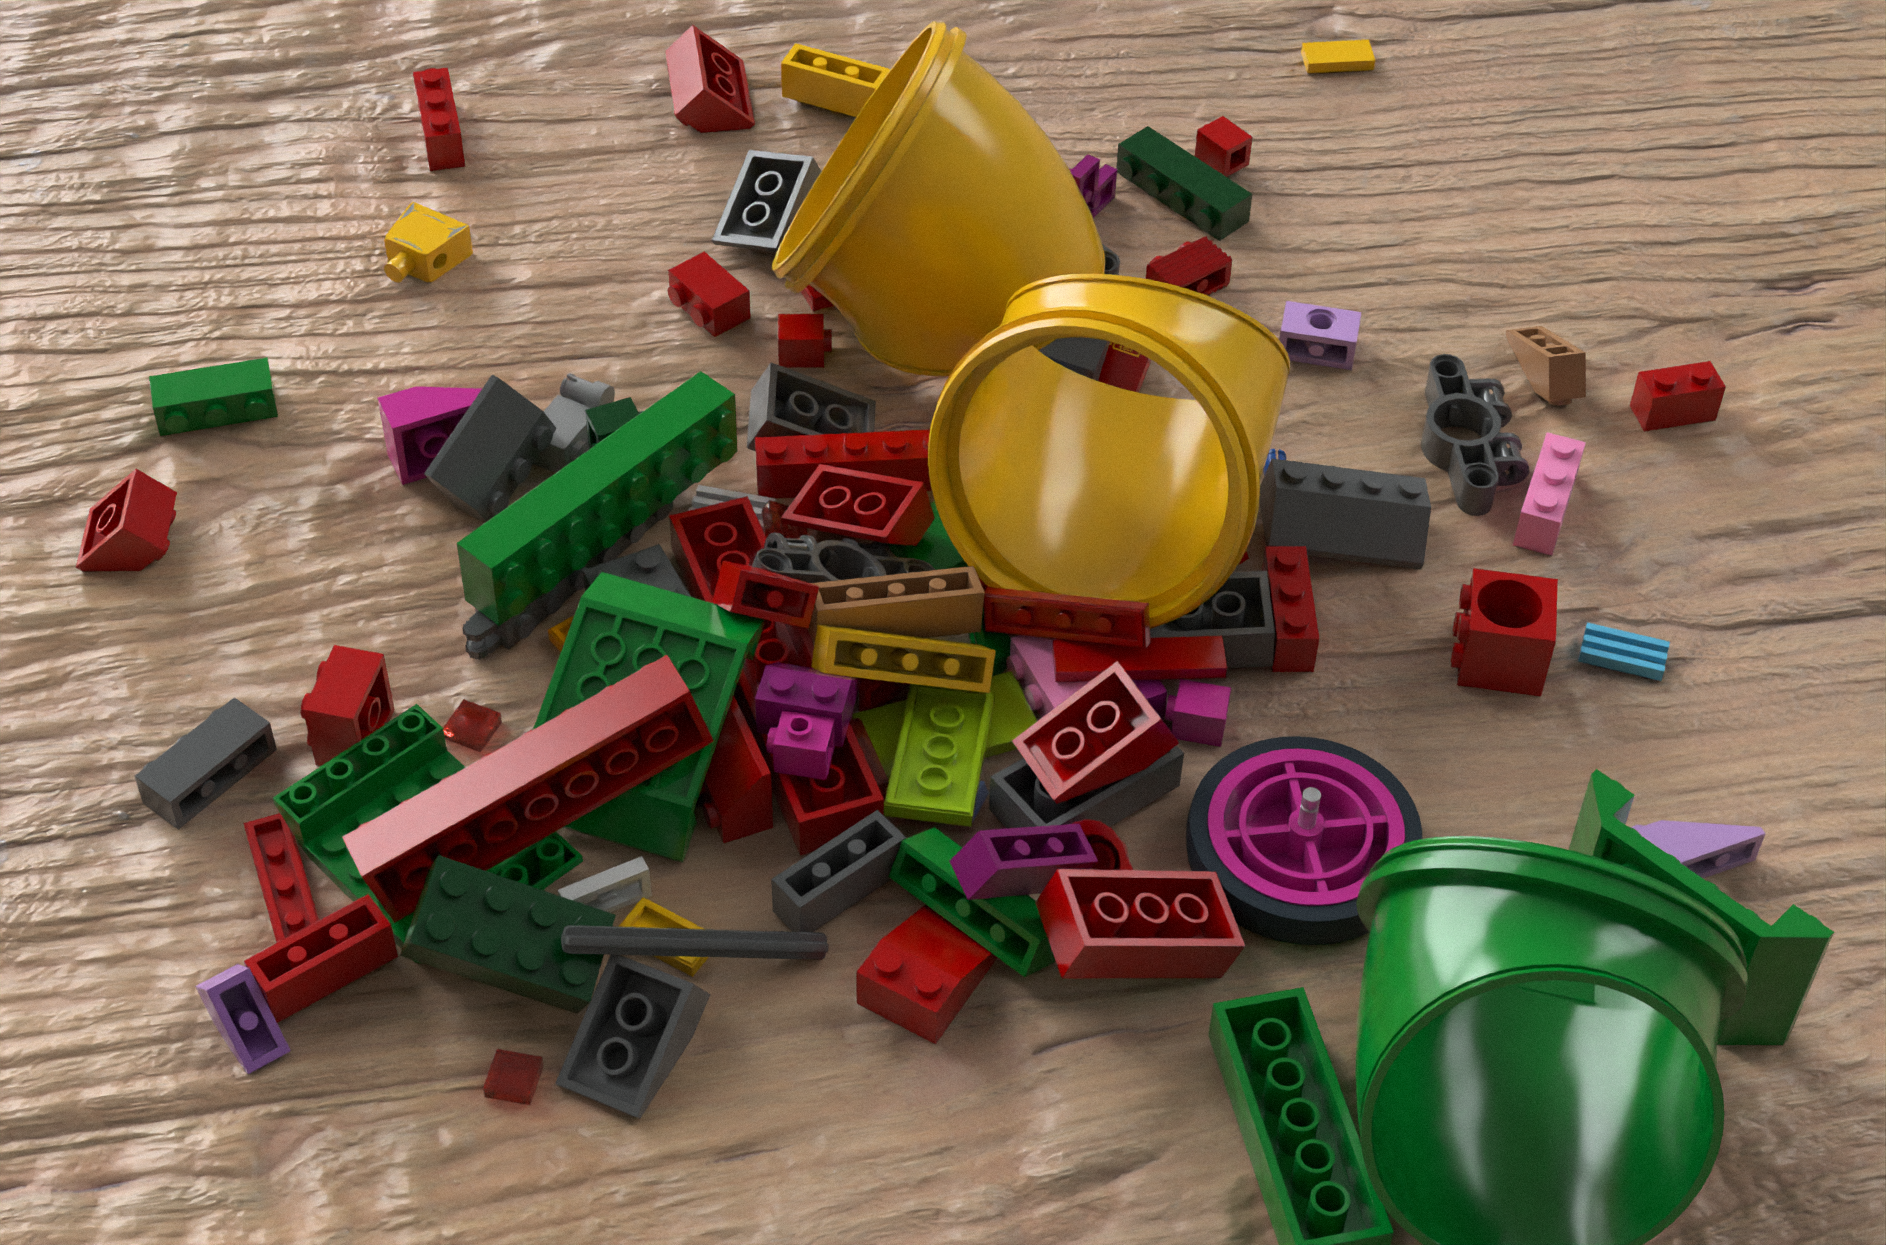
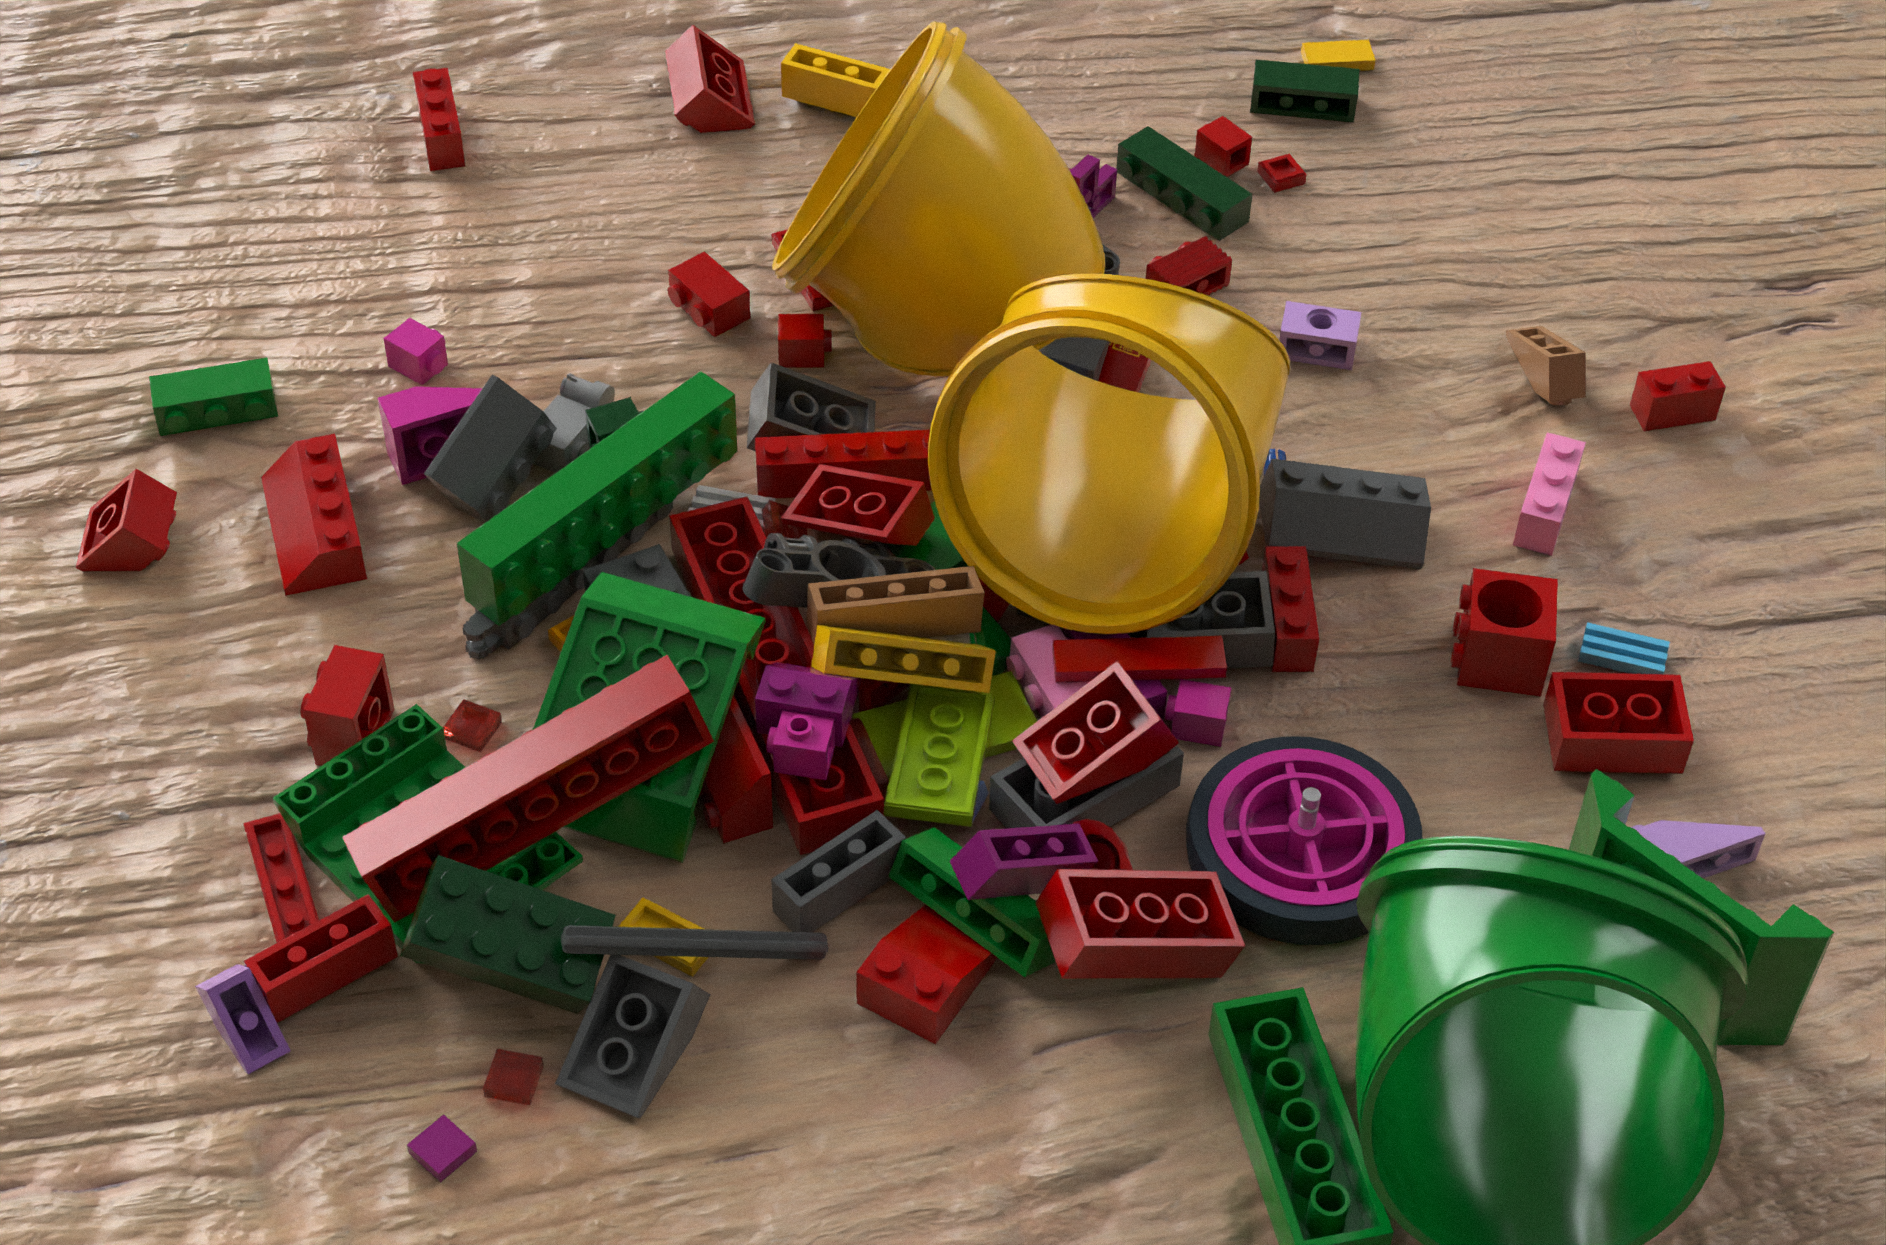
(205, 763): dark grey brick -> none
(313, 517): none -> red slope
(416, 351): none -> dark pink brick
(425, 244): yellow torso -> none
(442, 1148): none -> magenta tile
(612, 887): white tile -> none
(765, 200): dark grey slope -> none
(765, 594): red slope -> none
(1067, 617): red tile -> none
(1281, 173): none -> red tile
(1304, 90): none -> dark green brick
(1476, 464): dark grey piece -> none
(1618, 722): none -> red brick

